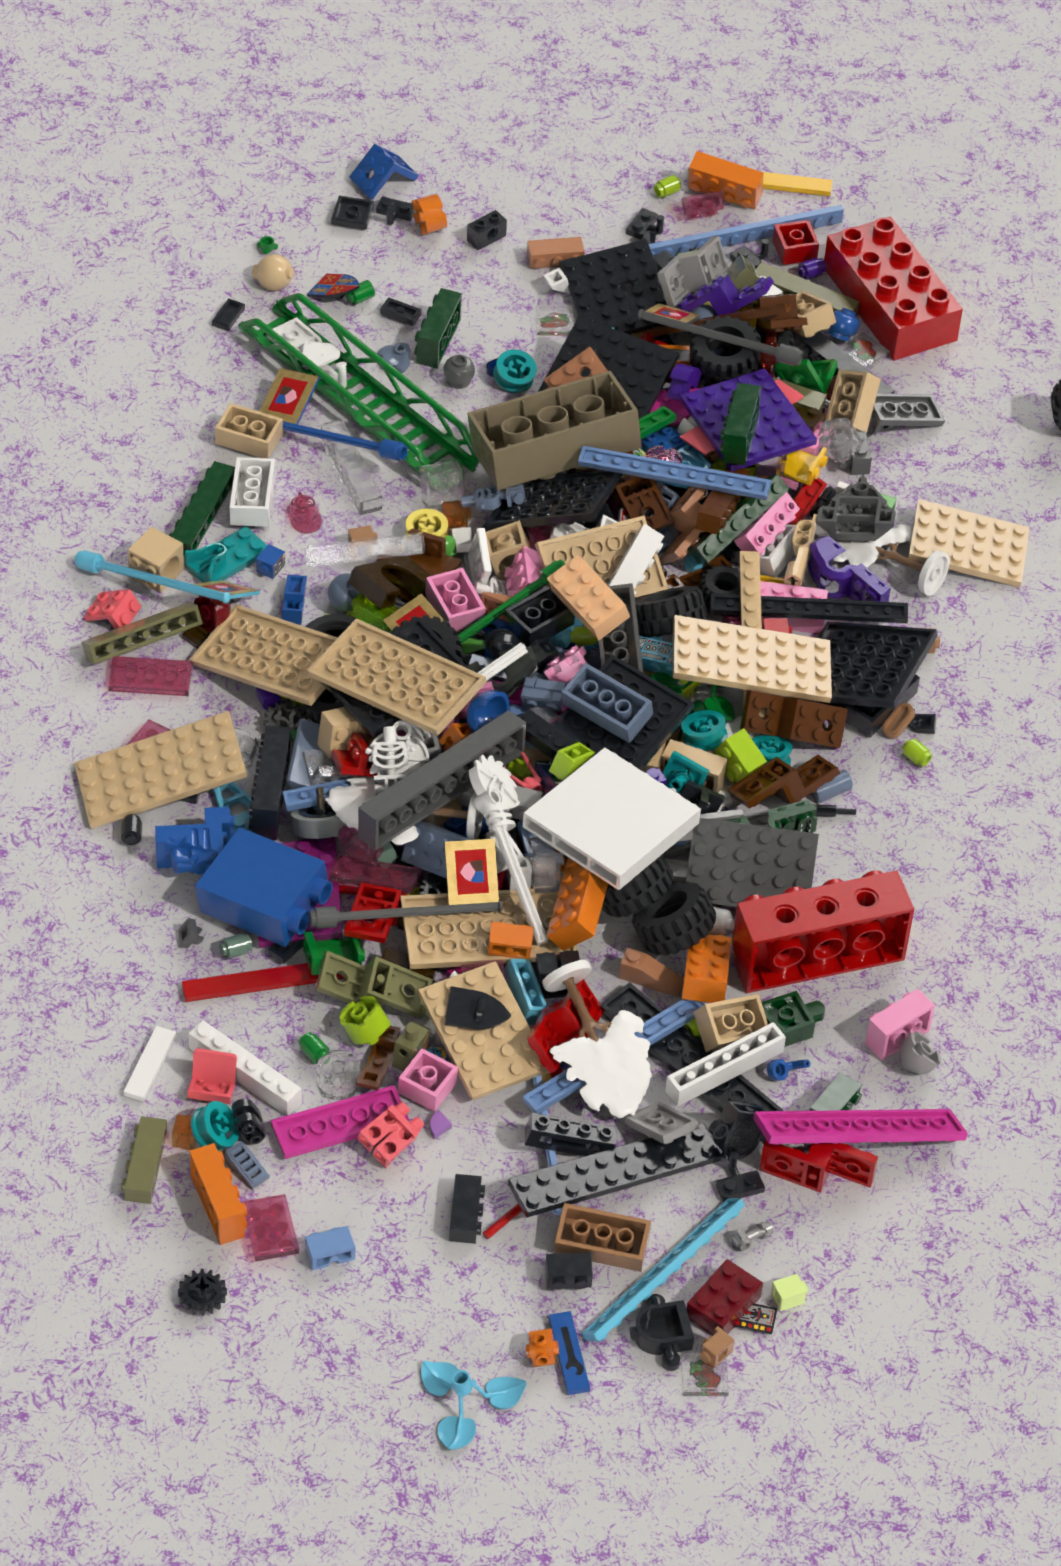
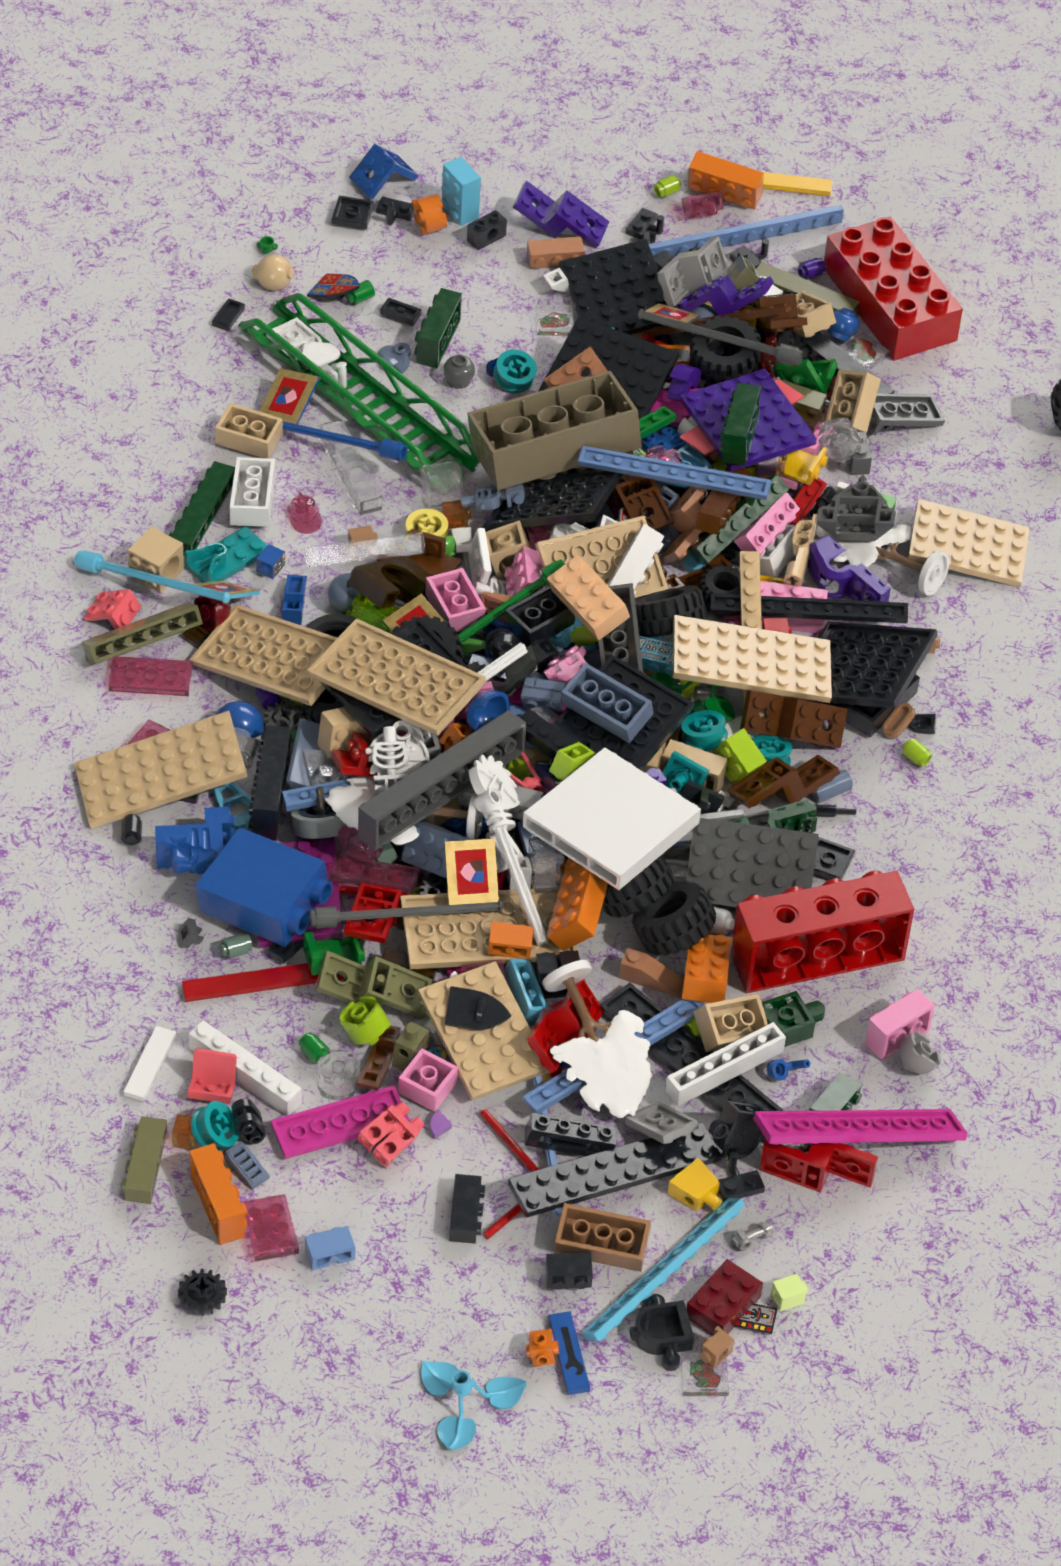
(244, 717): none -> blue cylinder
(461, 191): none -> medium azure brick
(508, 1140): none -> red bar
(561, 214): none -> dark purple bracket
(695, 1187): none -> yellow torso
(795, 242): red brick -> none
(832, 859): none -> black plate

